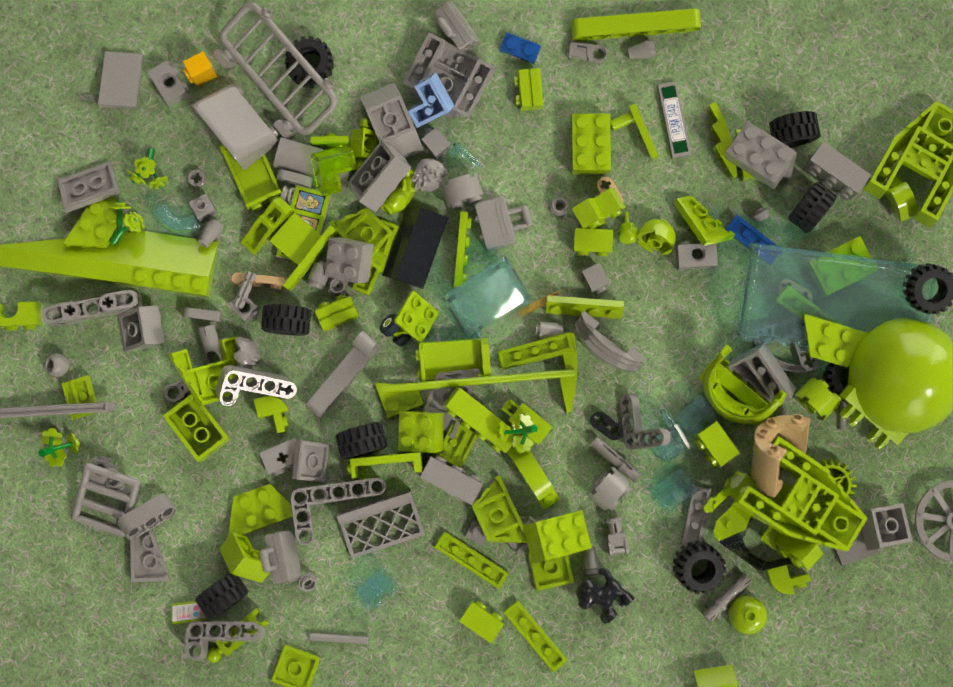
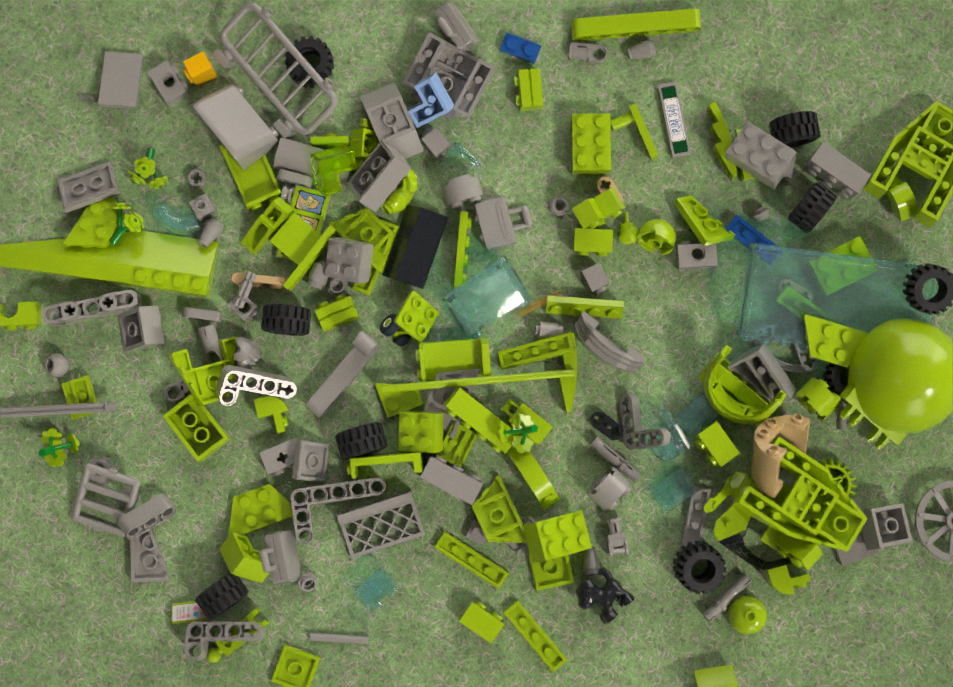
(115, 485): light grey bush -> none
(428, 175): light grey hair -> none

